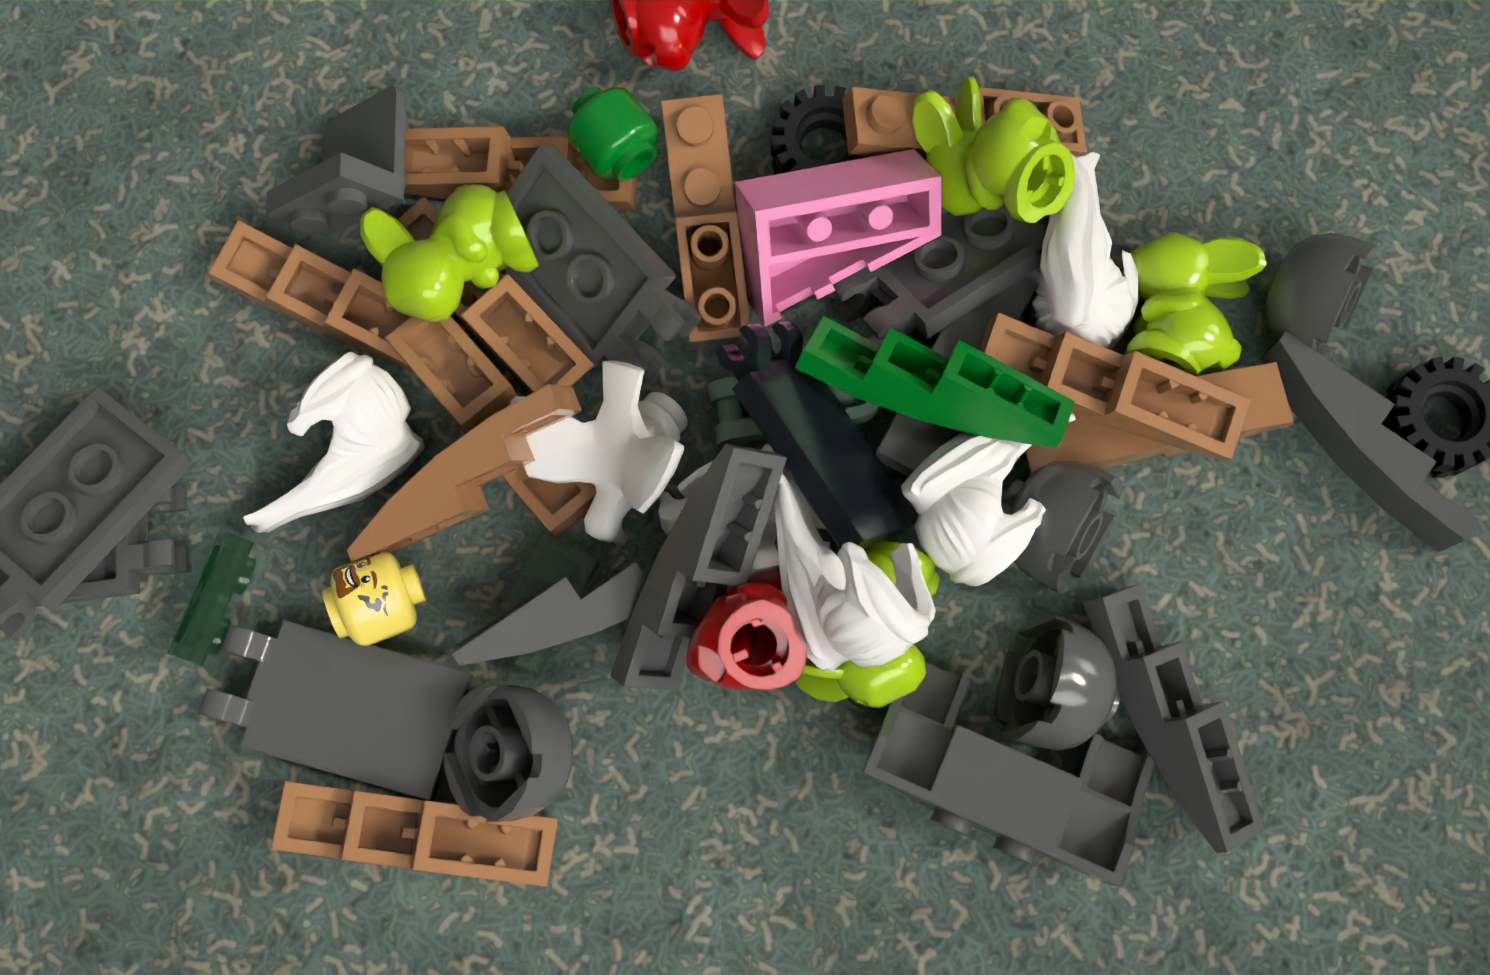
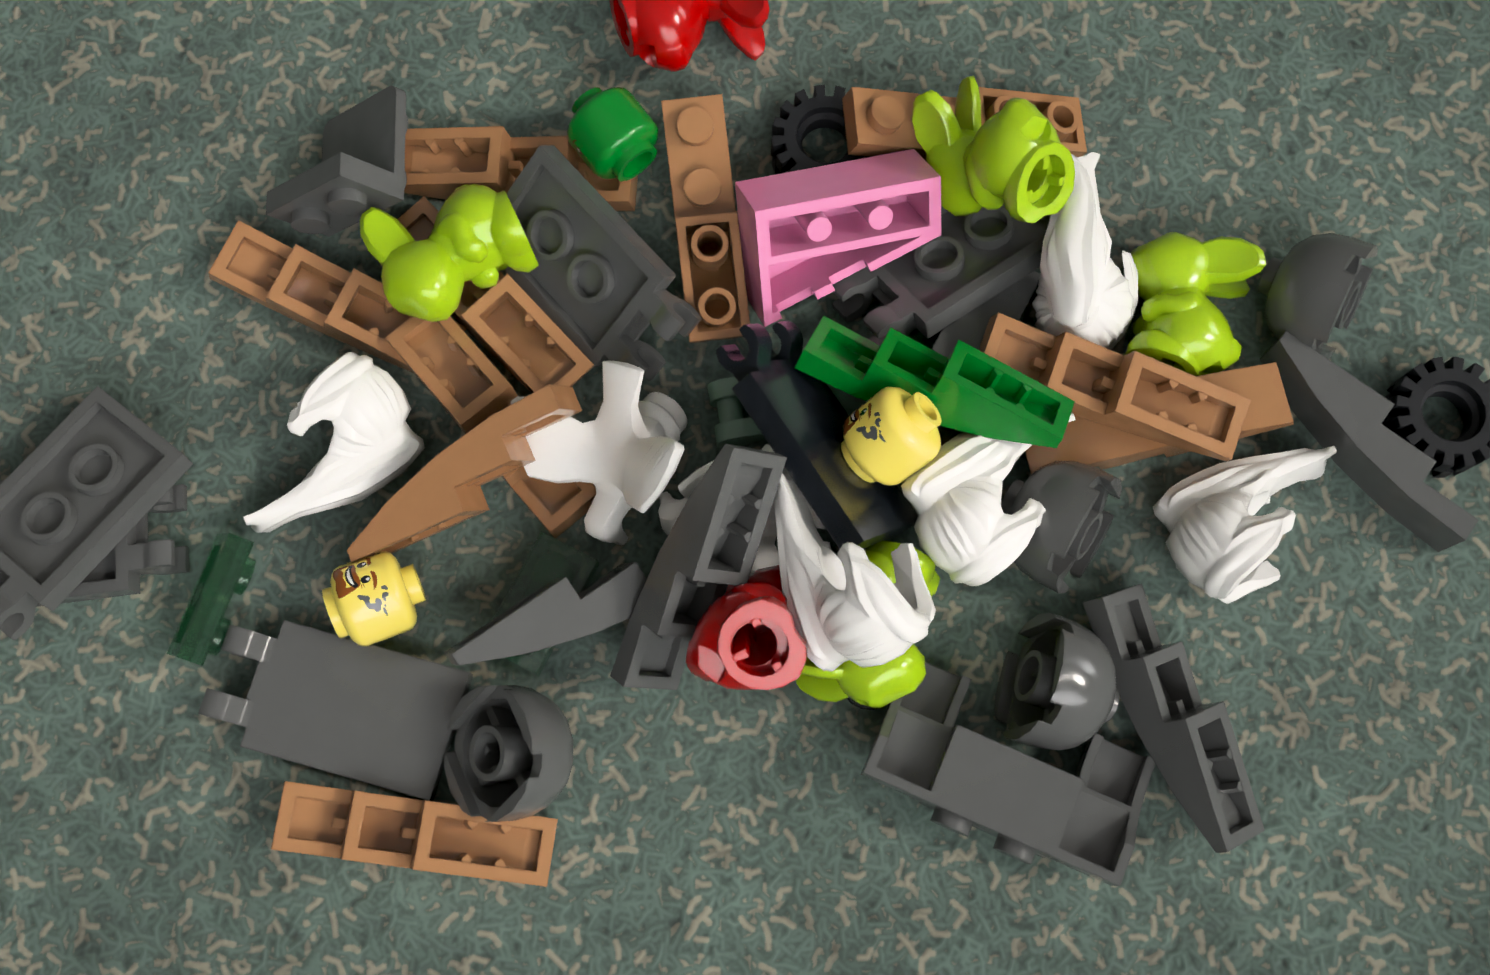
(891, 436): none -> light yellow head
(1213, 522): none -> white hair

